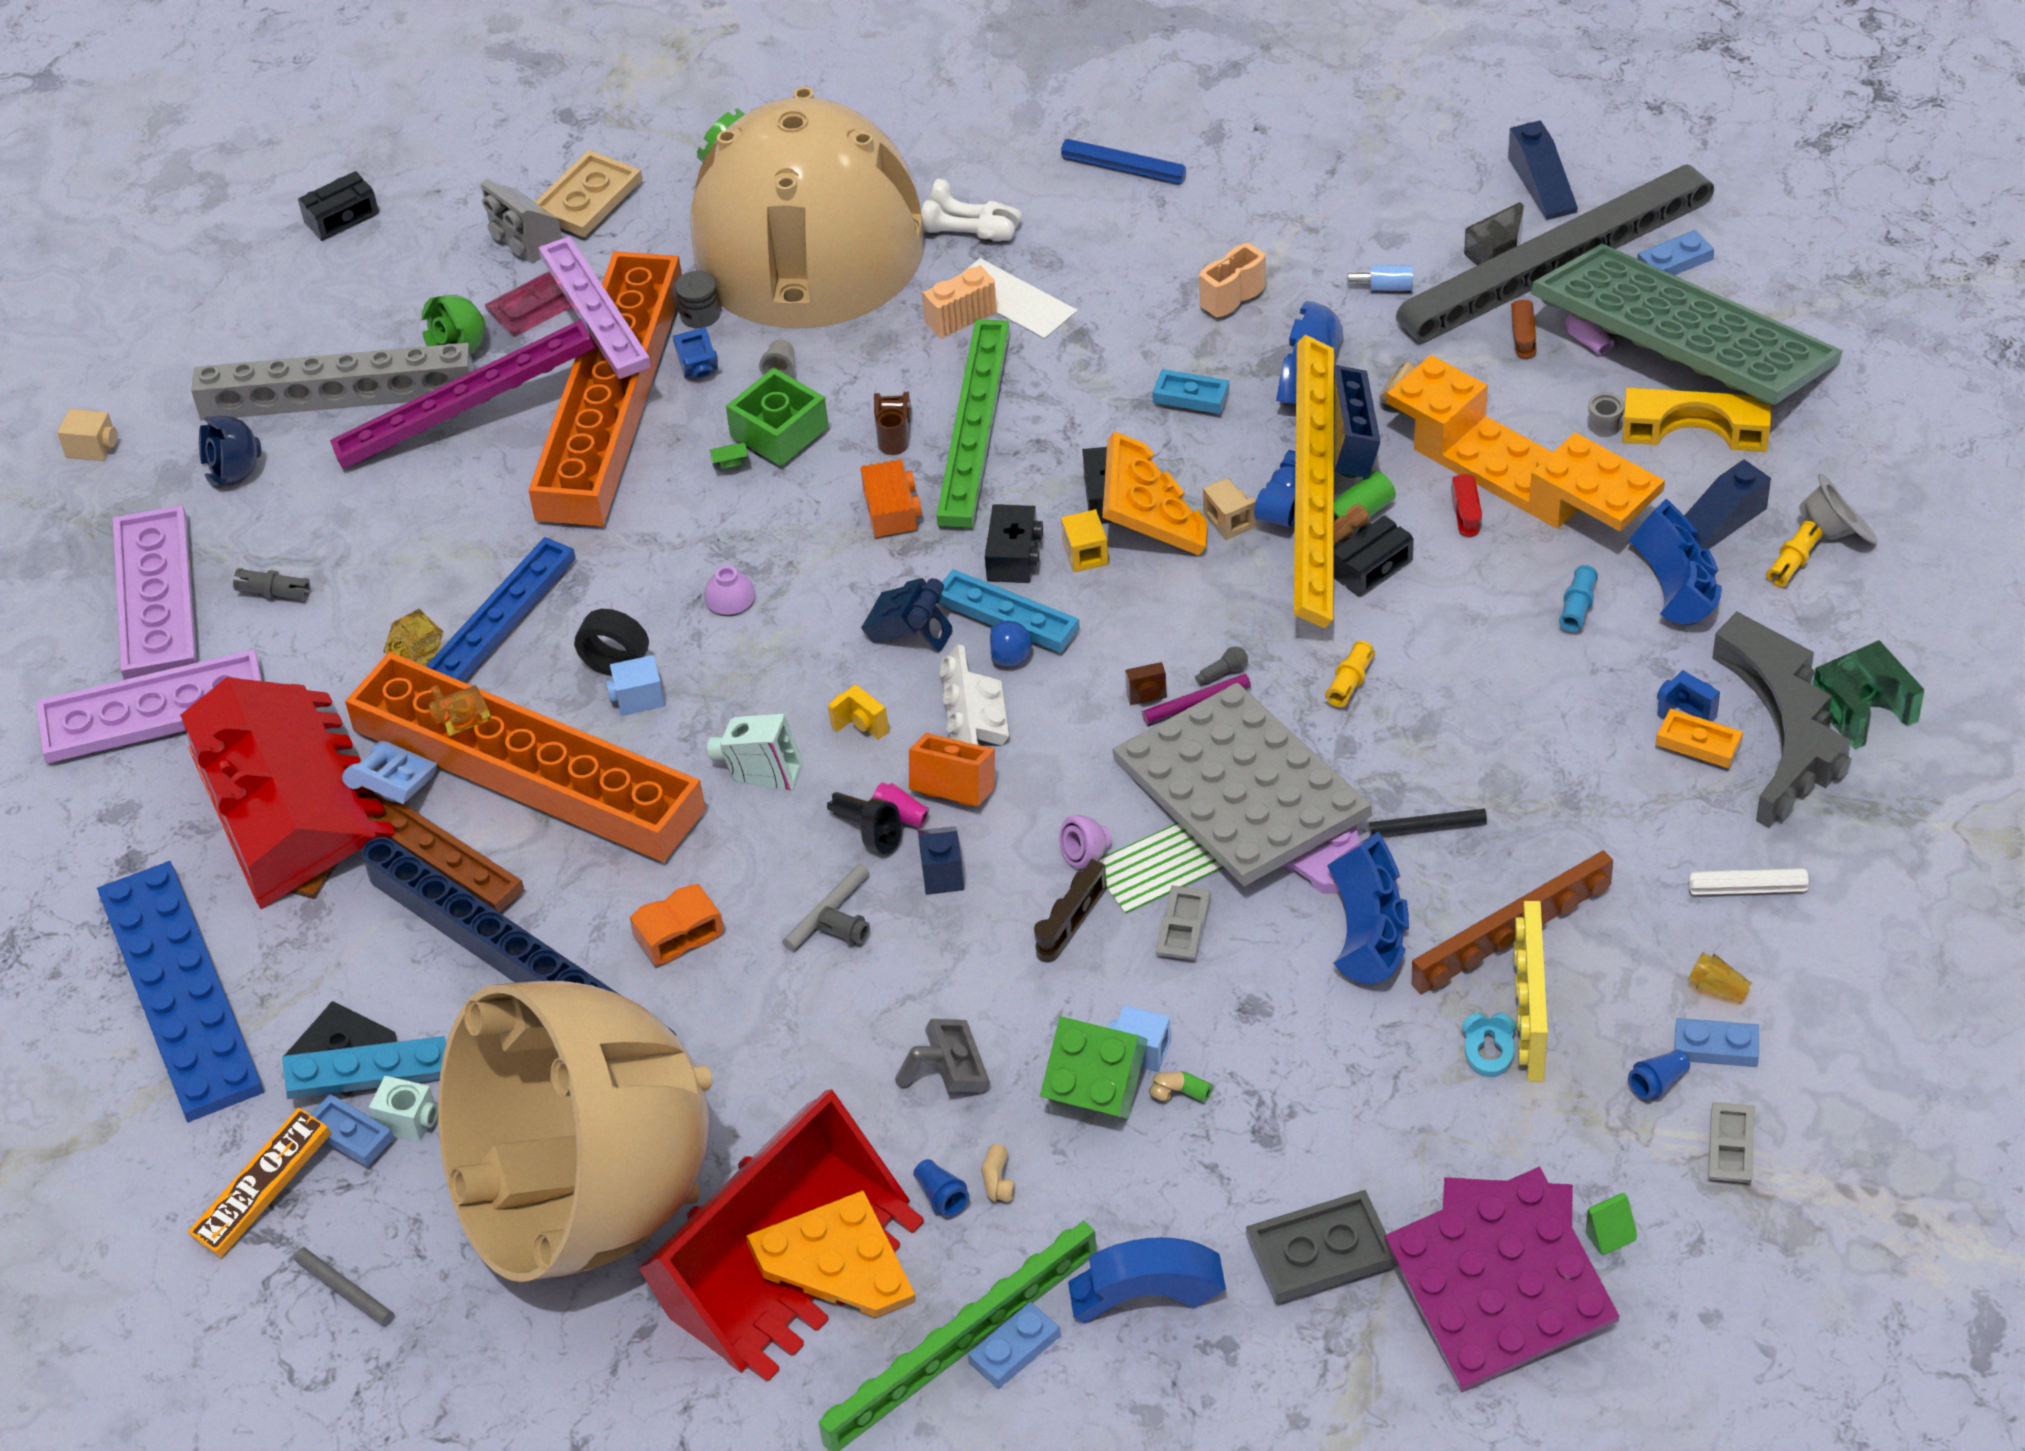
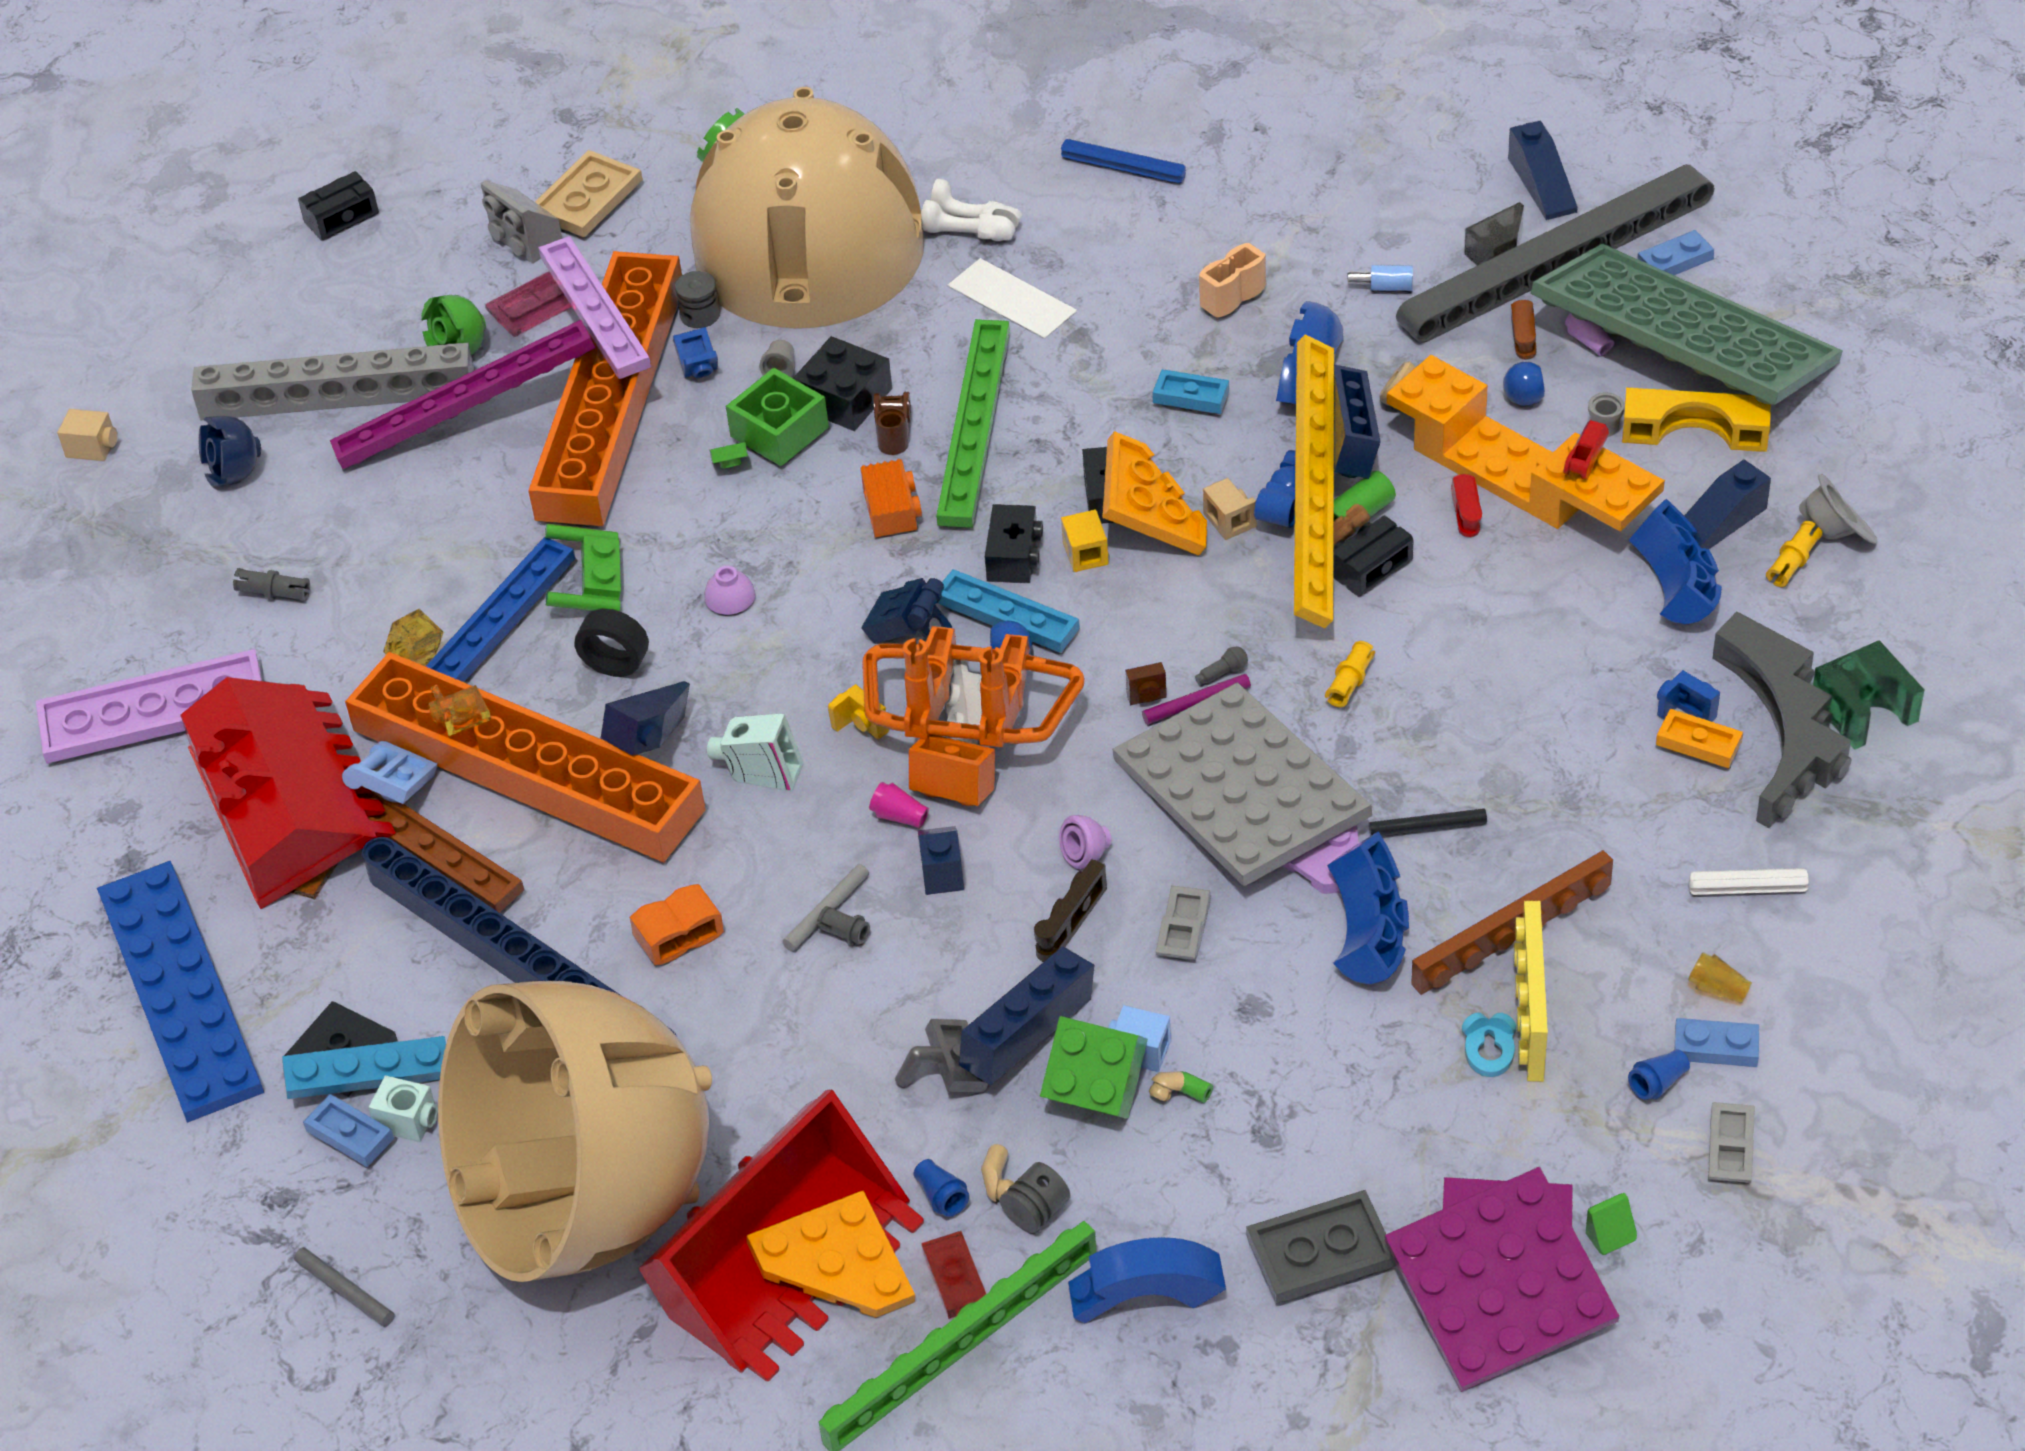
(153, 591): lavender plate -> none
(259, 1182): tile -> none
(599, 569): none -> bright green plate
(635, 685): light blue brick -> none
(645, 719): none -> dark blue slope
(847, 380): none -> black brick
(877, 817): black piece -> none
(953, 1272): none -> clear red plate
(959, 301): light nougat brick -> none
(1001, 688): none -> orange piece
(1014, 1345): medium blue plate -> none
(1026, 1015): none -> dark blue brick
(1033, 1202): none -> dark grey piece
(1154, 864): white sticker -> none
(1524, 383): none -> blue piece
(1578, 598): dark azure pin -> none
(1586, 450): none -> red bar

